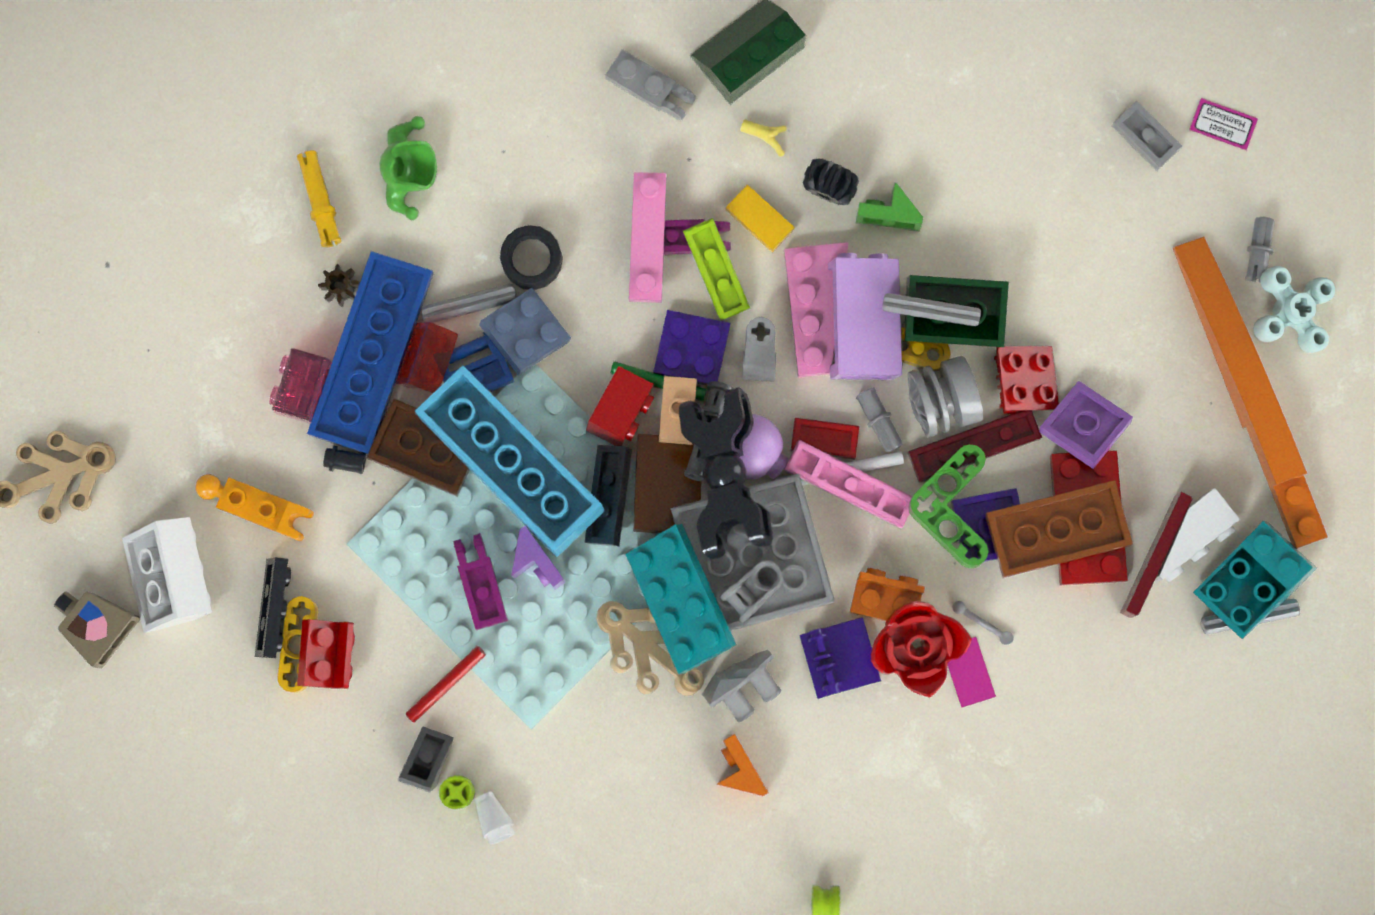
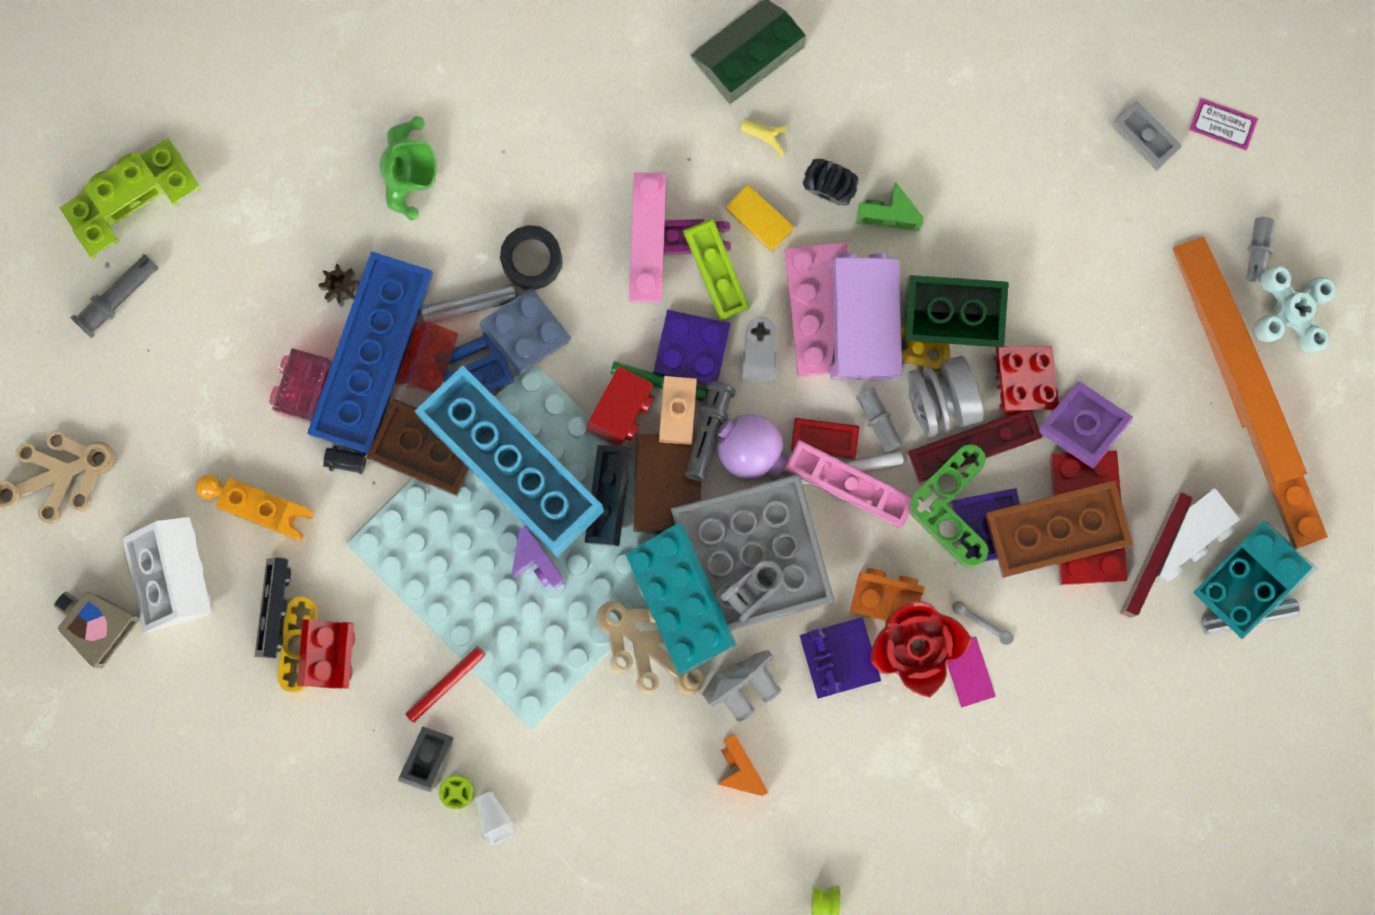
(103, 306): none -> dark grey pin
(125, 189): none -> lime bracket
(322, 211): yellow pin -> none
(480, 586): magenta hinge -> none
(648, 84): light grey hinge -> none
(725, 473): black piece -> none
(931, 309): light grey axle -> none

